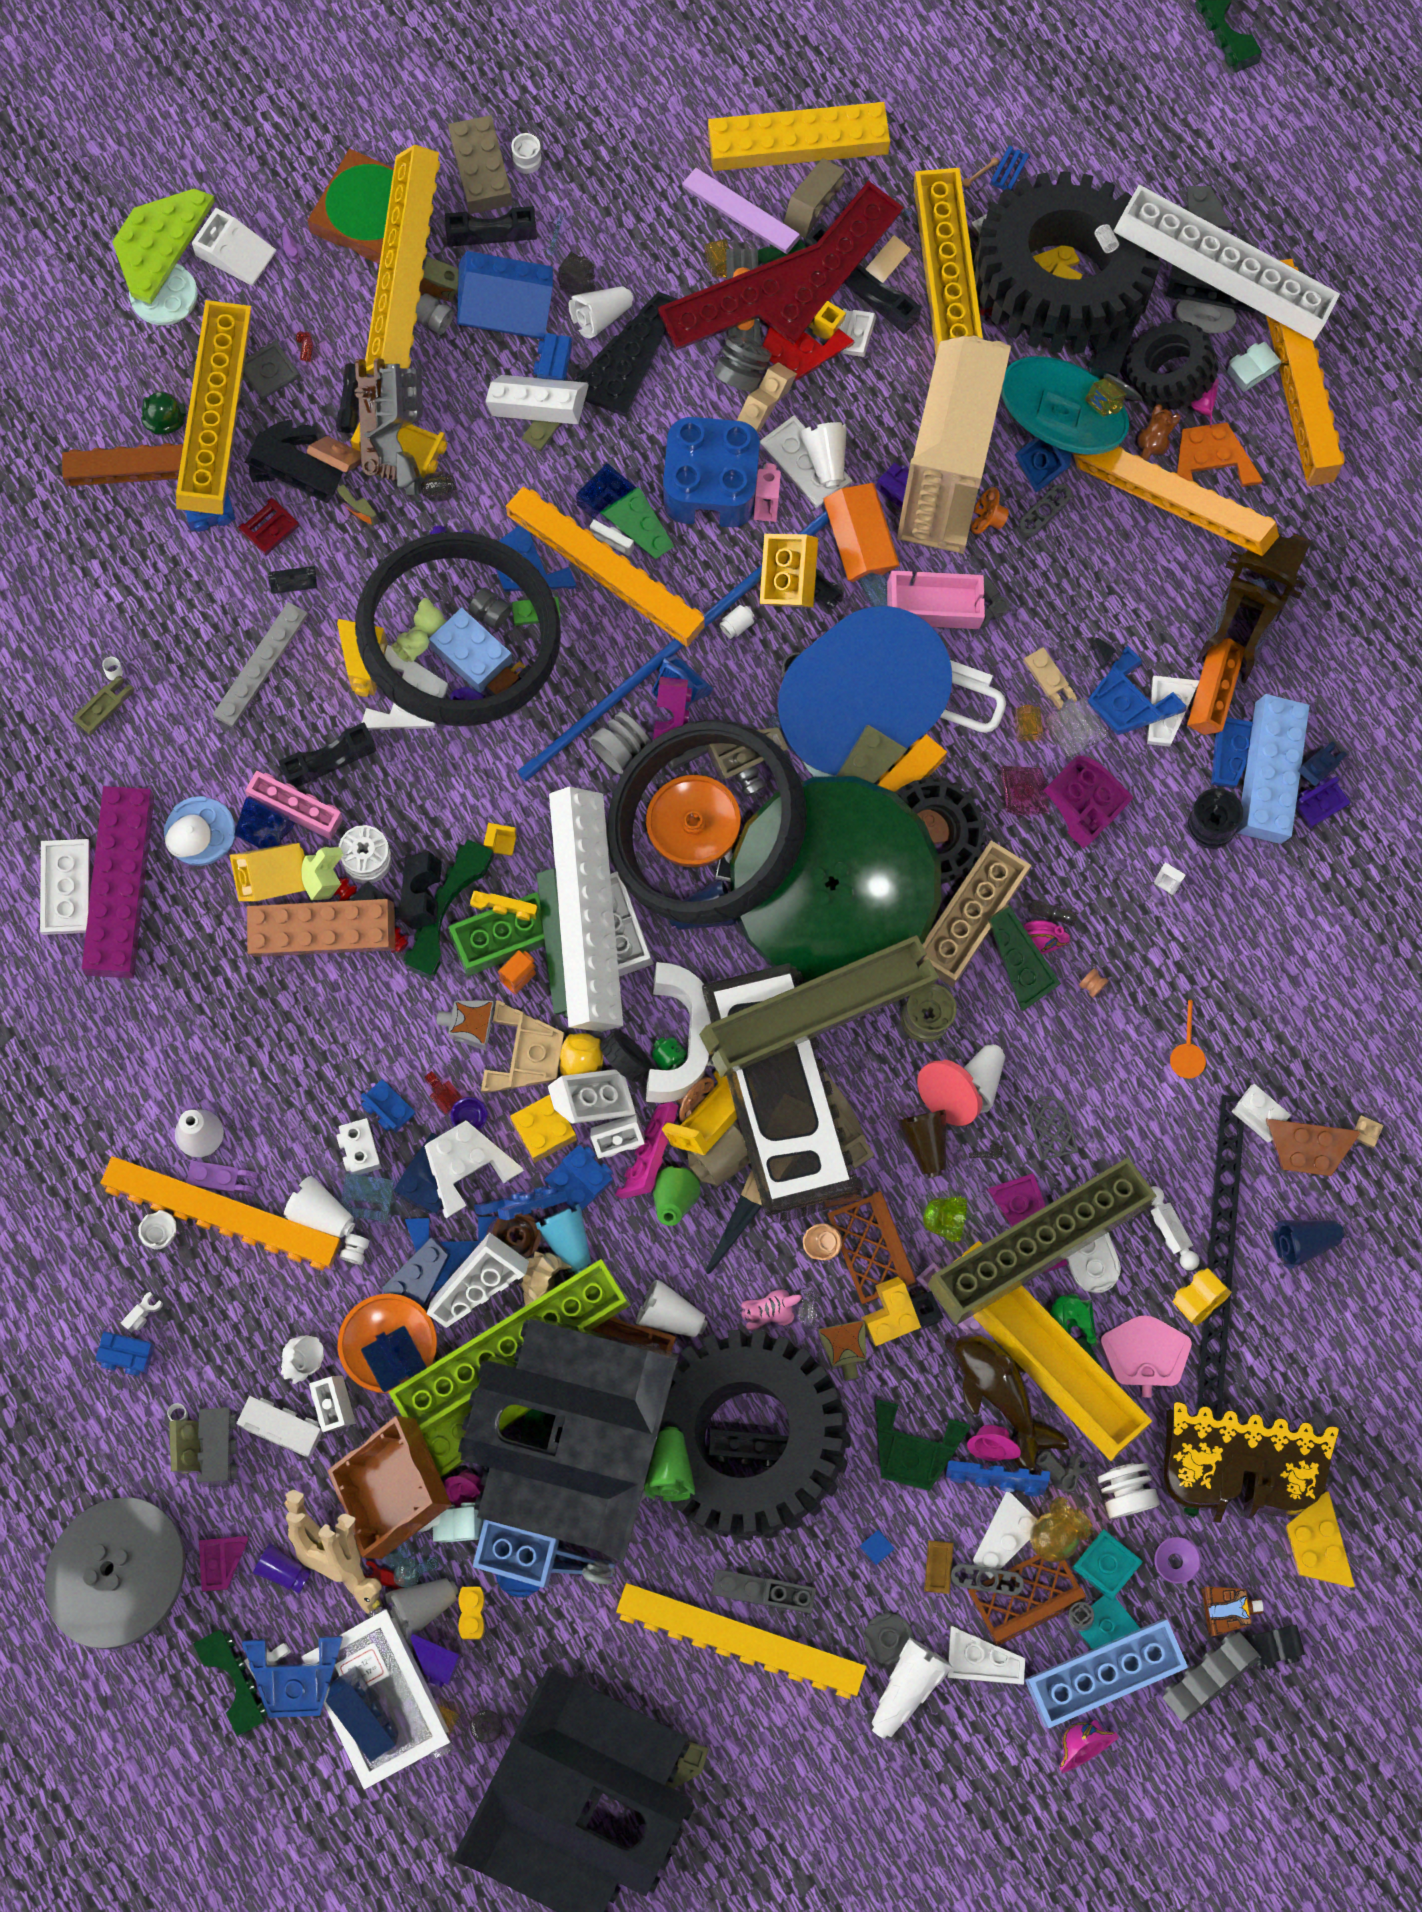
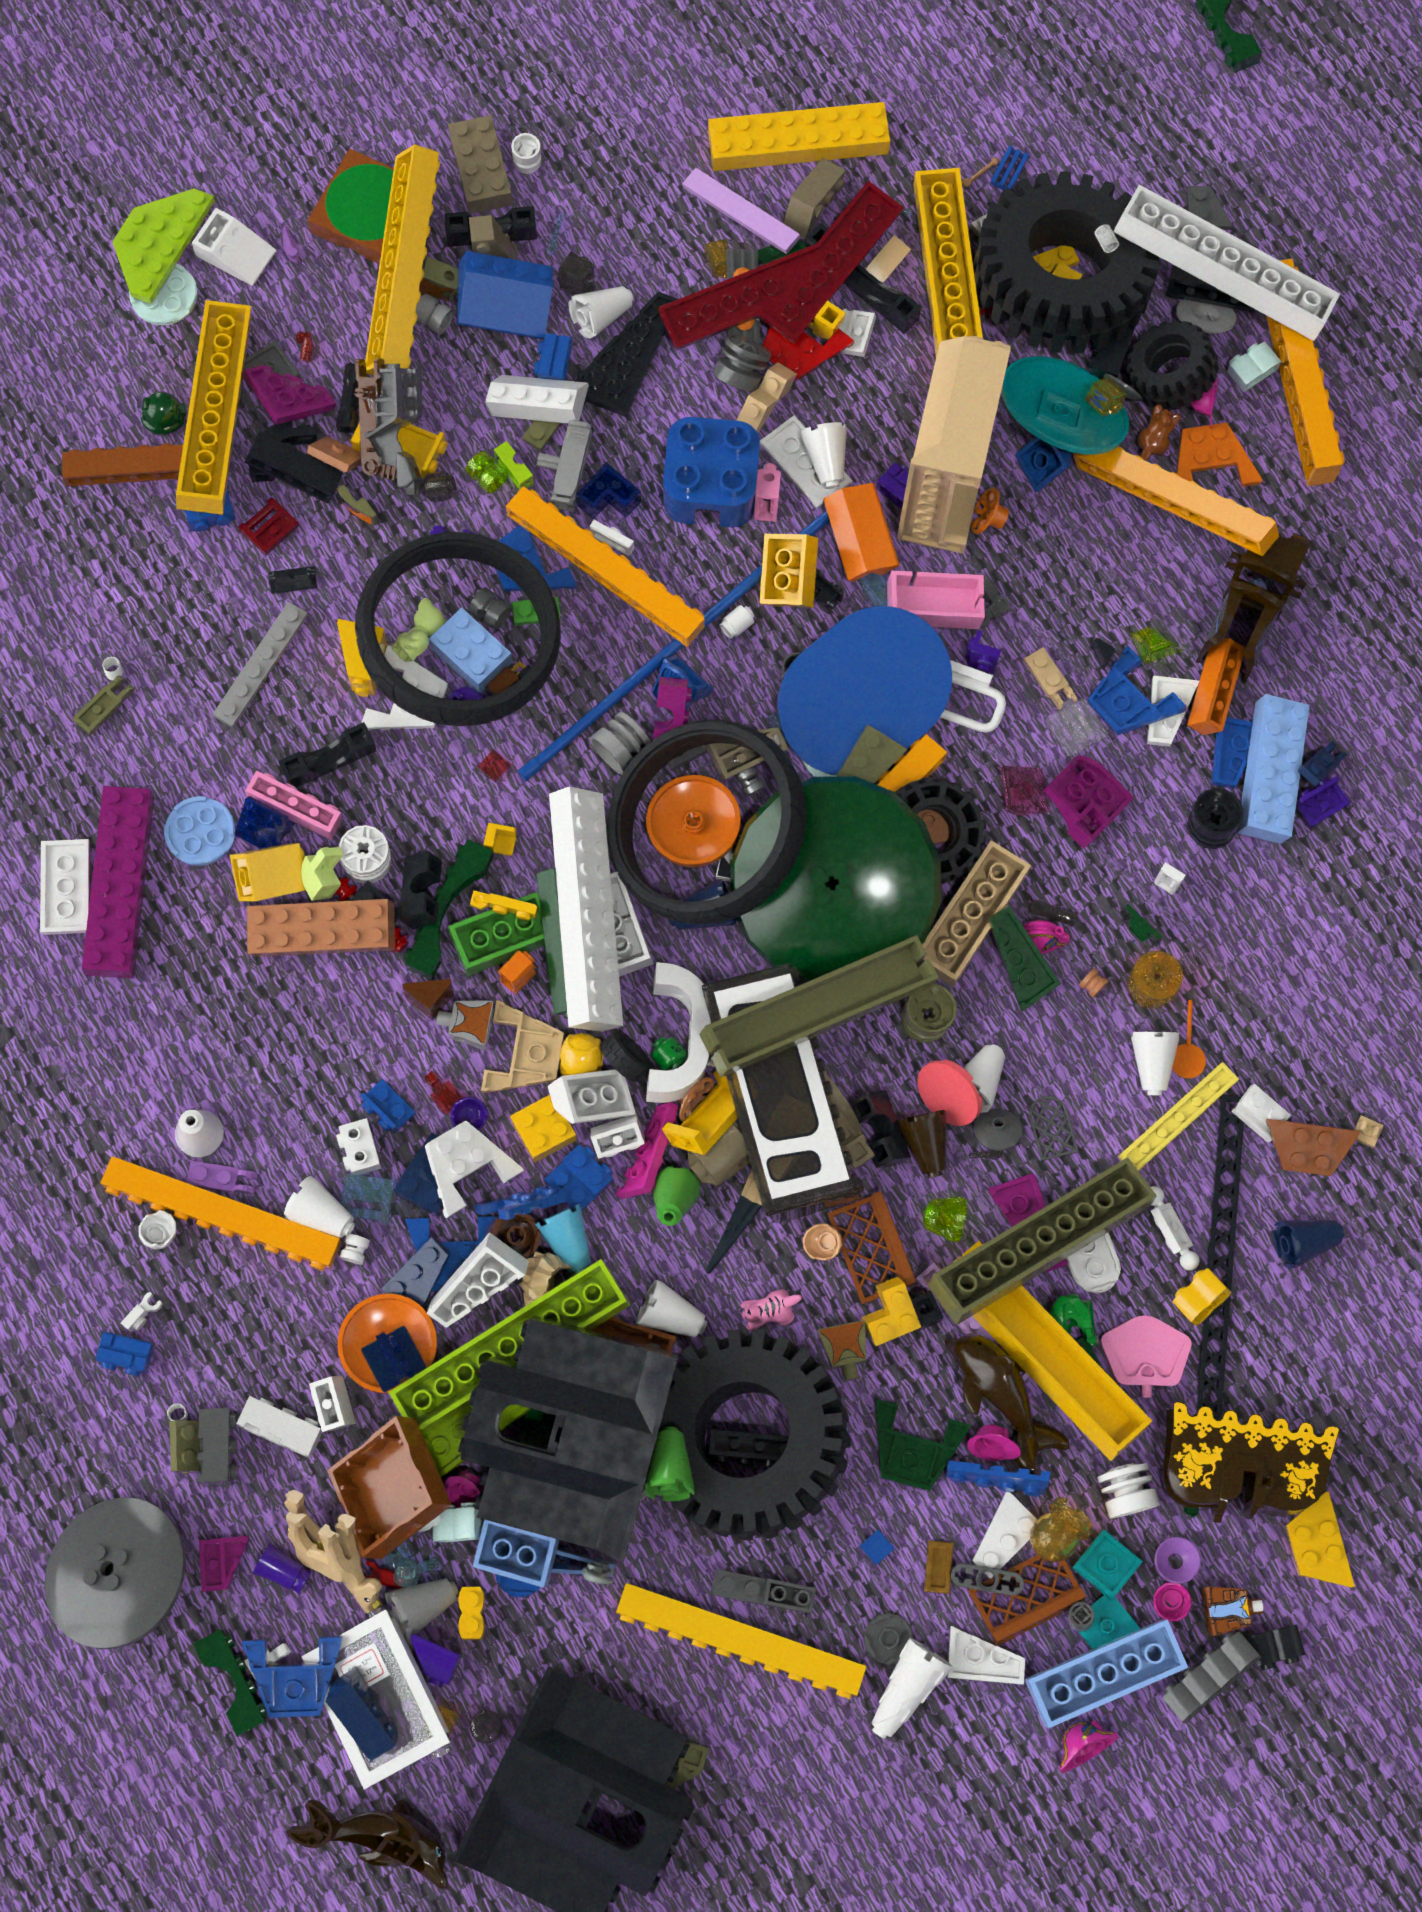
(188, 836): white hat -> none
(286, 396): none -> magenta plate
(301, 1358): white hair -> none
(391, 1835): none -> dark brown animal
(429, 995): none -> reddish brown slope
(483, 468): none -> clear neon green wheel
(489, 238): none -> dark tan wedge
(494, 766): none -> clear red tile
(517, 472): none -> lime piece
(569, 464): none -> light grey piece
(638, 521): green wing -> none
(810, 1310): clear plate -> none
(878, 1112): none -> black arch
(981, 656): none -> dark purple bracket
(997, 1137): none -> dark grey dish
(1028, 723): clear yellow brick -> none
(1060, 503): dark grey beam -> none
(1063, 1478): dark grey bar -> none
(1140, 927): none -> dark green piece
(1148, 991): none -> clear yellow wheel
(1153, 645): none -> clear neon green slope
(1155, 1058): none -> white cone
(1175, 1595): none -> dark pink hair
(1180, 1116): none -> light yellow tile

